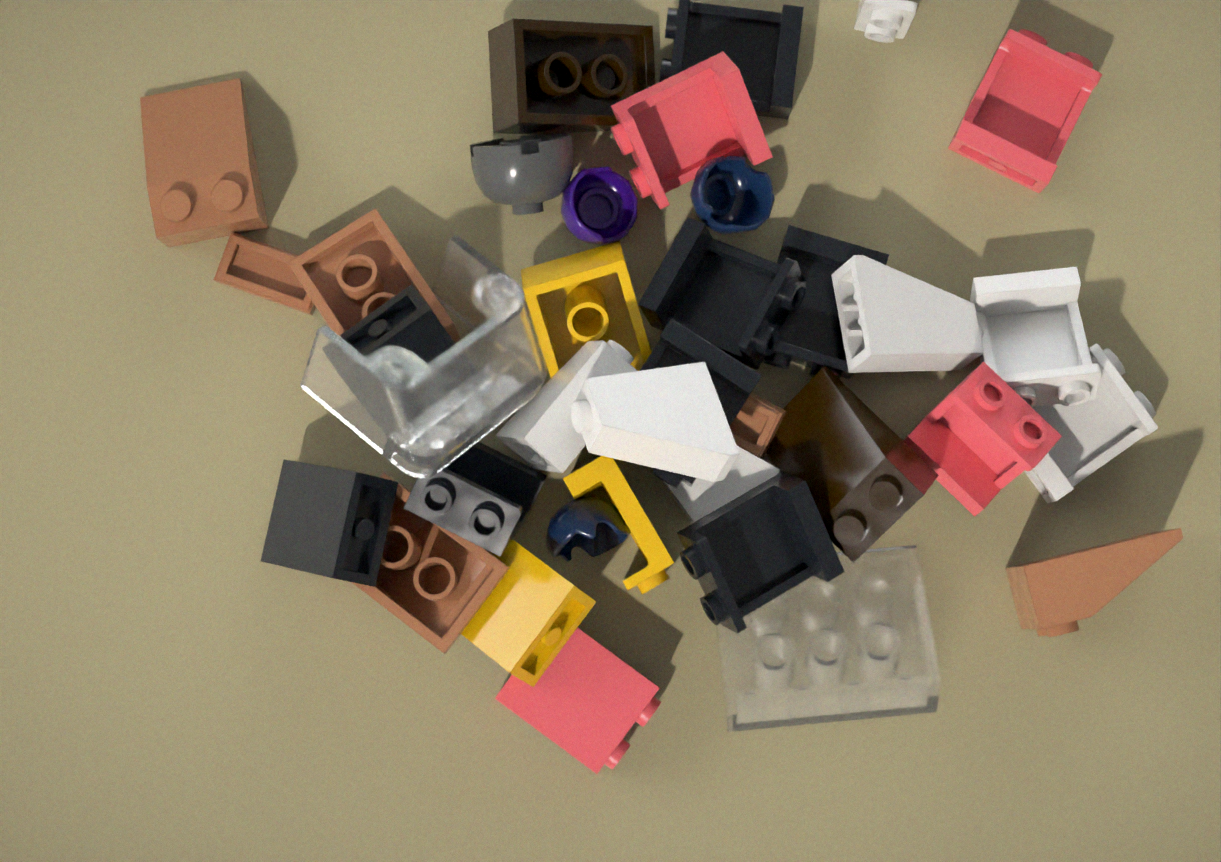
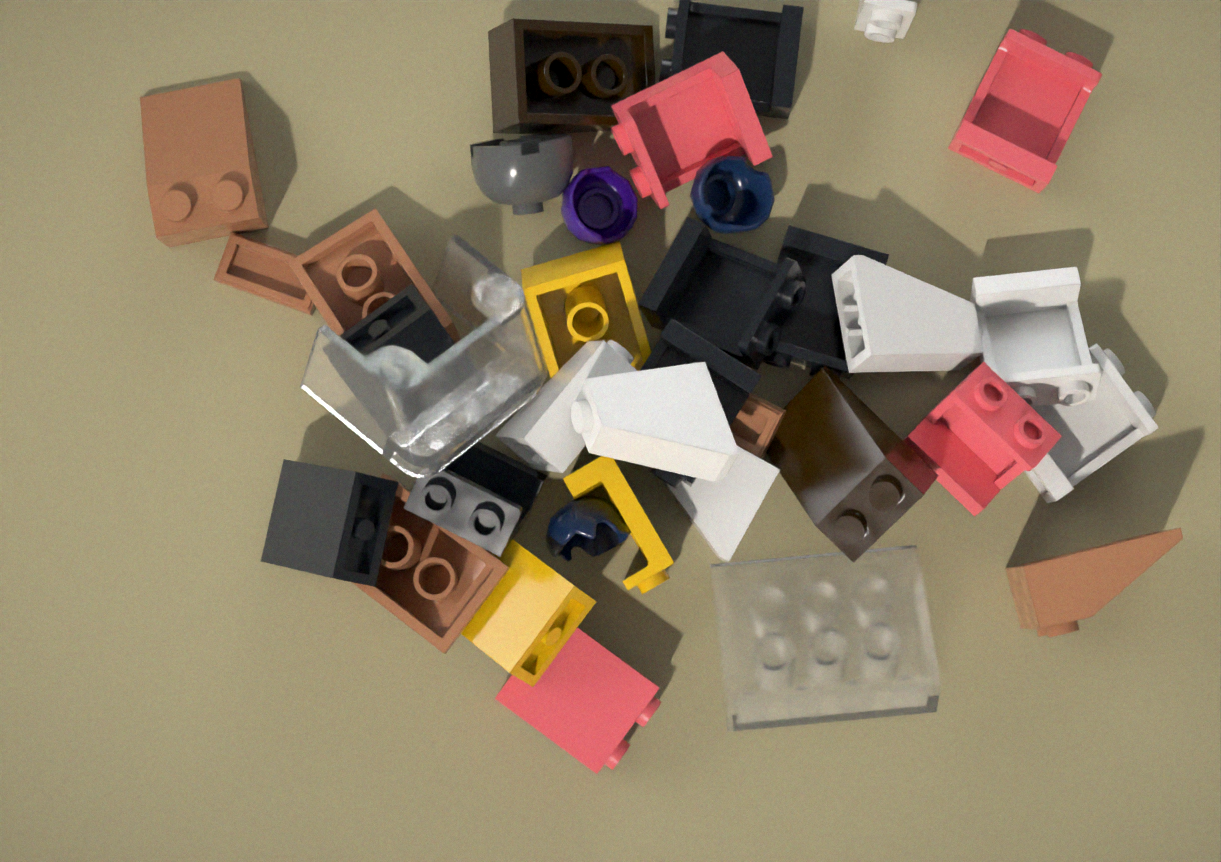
(757, 549): black panel -> none

